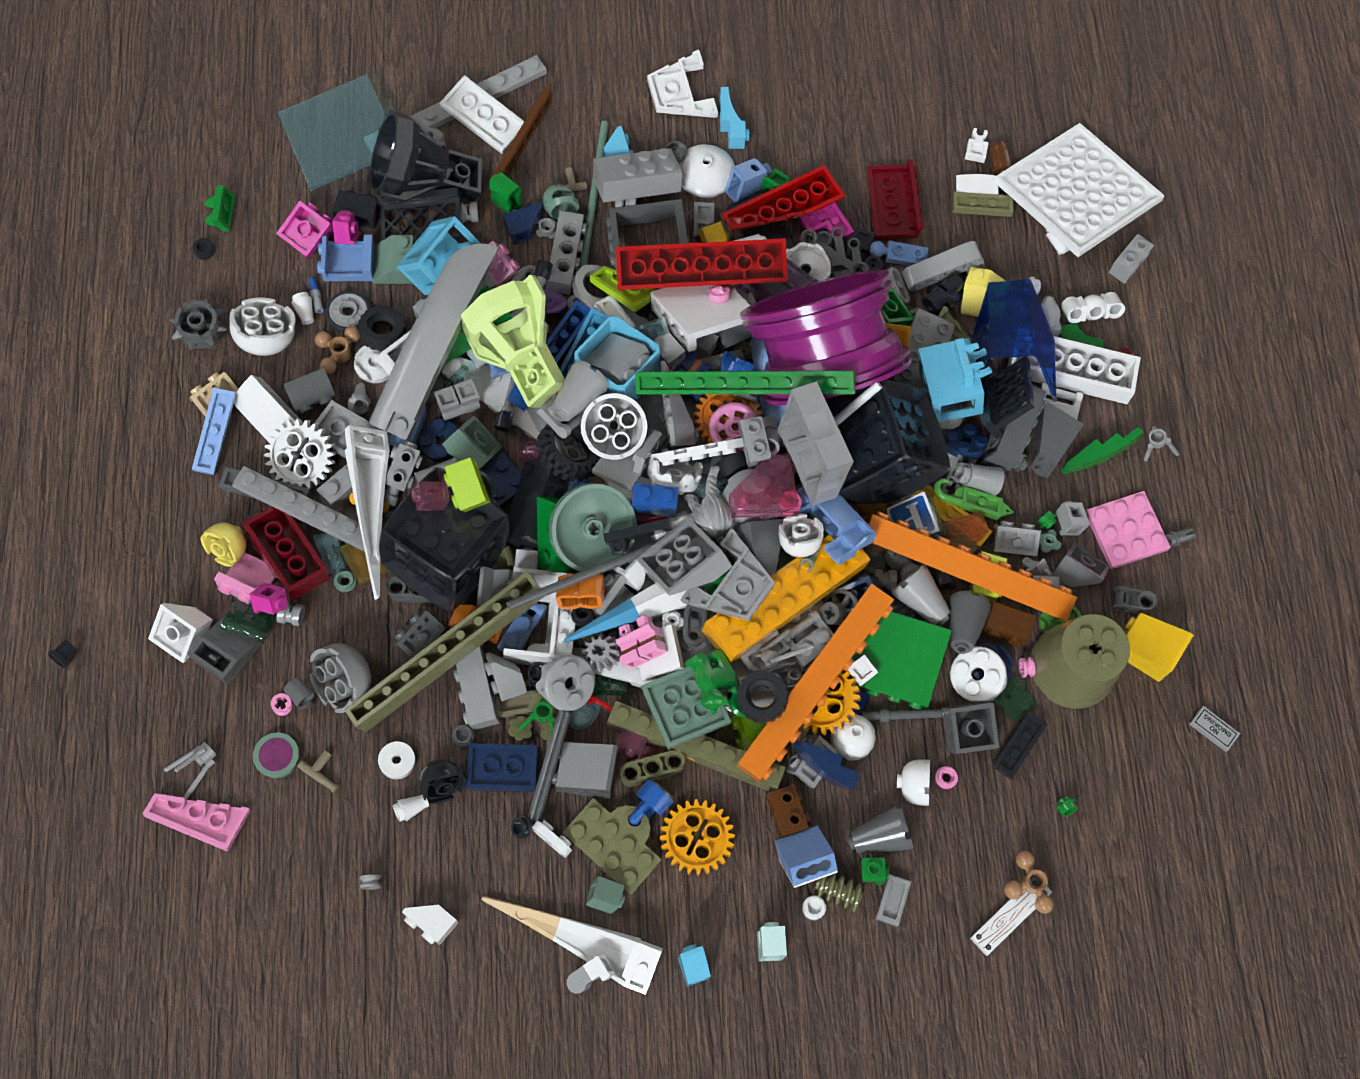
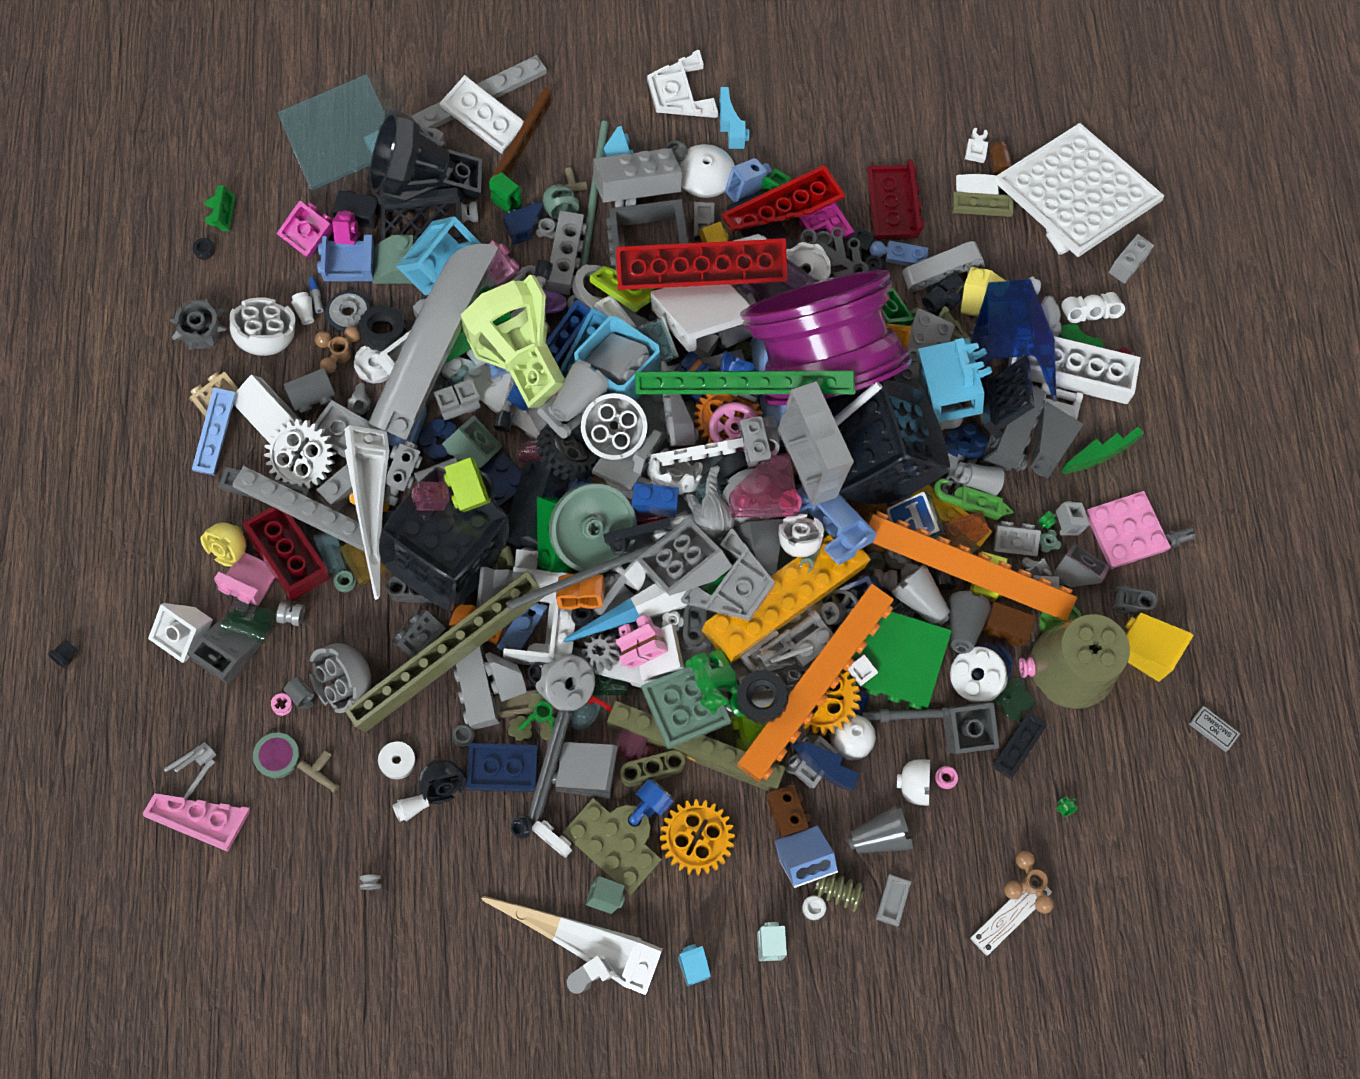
(268, 599): dark pink brick -> none
(432, 920): white slope -> none
(670, 350): light grey brick -> none
(719, 293): bright pink tile -> none
(874, 870): green bracket -> none
(898, 284): light grey plate -> none
(1158, 439): light grey plant -> none

